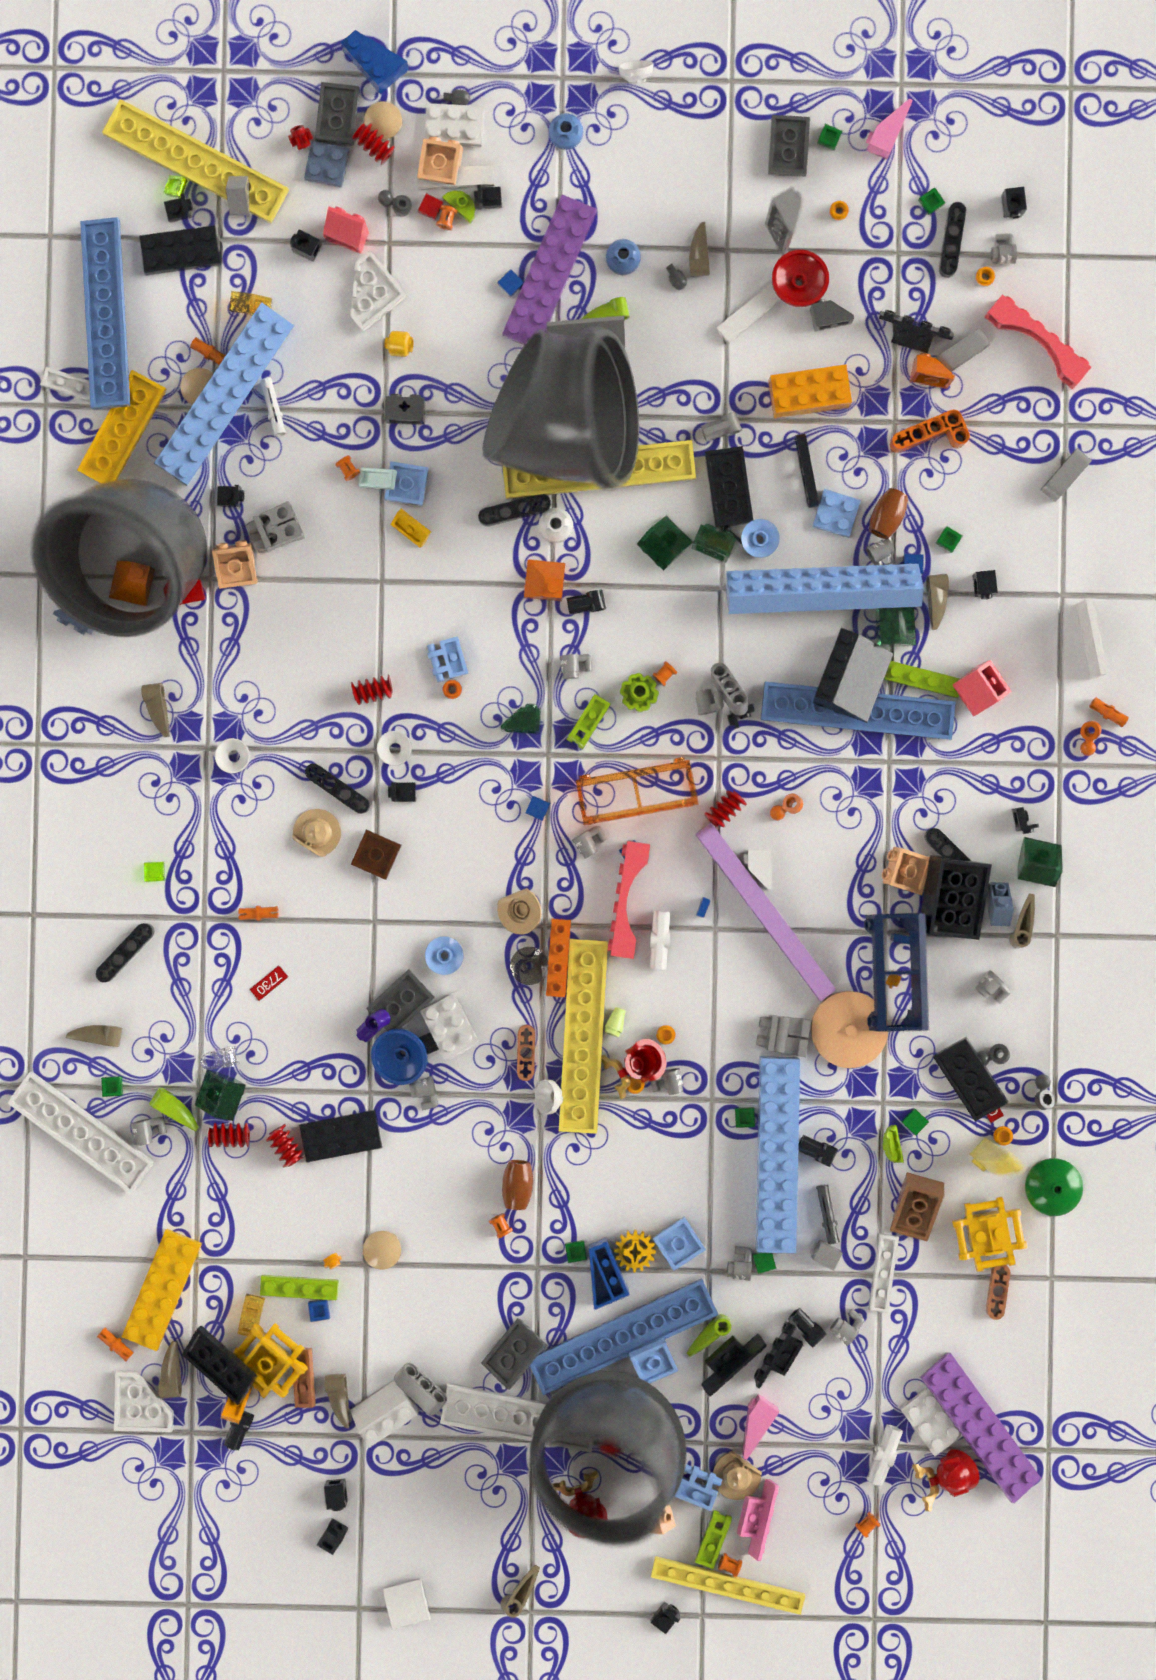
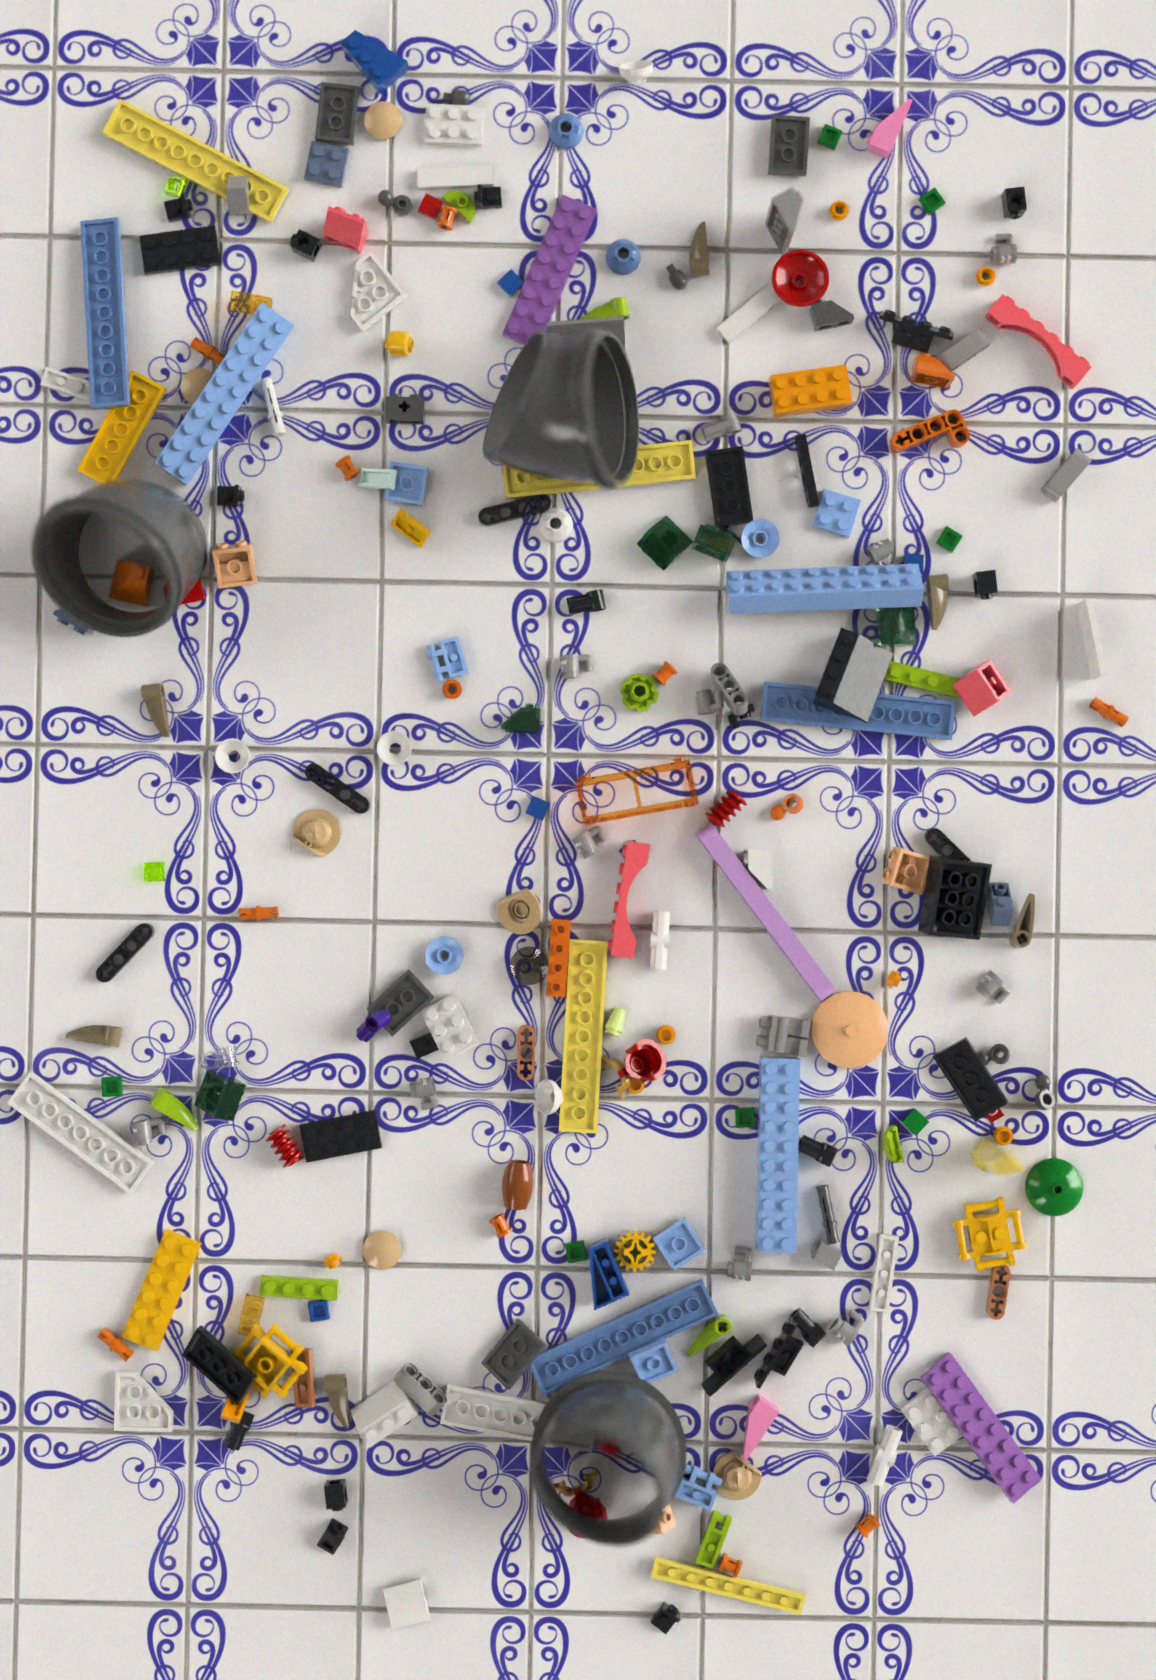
(170, 1378): dark tan piece -> none
(229, 1135): red piece -> none
(269, 983): red sticker -> none
(276, 528): light grey hips -> none
(300, 137): red gear -> none
(372, 690): red piece -> none
(373, 143): red piece -> none
(376, 854): reddish brown plate -> none
(392, 1064): blue dish -> none
(402, 792): black bracket -> none
(440, 160): light nougat plate -> none
(520, 1593): dark tan piece -> none
(544, 580): orange slope -> none
(589, 720): lime plate -> none
(672, 1080): light grey piece -> none
(703, 907): blue tile -> none
(757, 1517): bright pink bracket -> none
(764, 1262): green tile -> none
(888, 513): dark orange piece -> none
(900, 938): blue tile -> none
(917, 1017): dark blue windscreen -> none
(917, 1206): medium nougat slope -> none
(950, 239): black beam -> none
(954, 1474): red helmet -> none
(1020, 819): black bracket -> none
(1040, 862): clear green slope -> none
(1088, 747): orange plate -> none

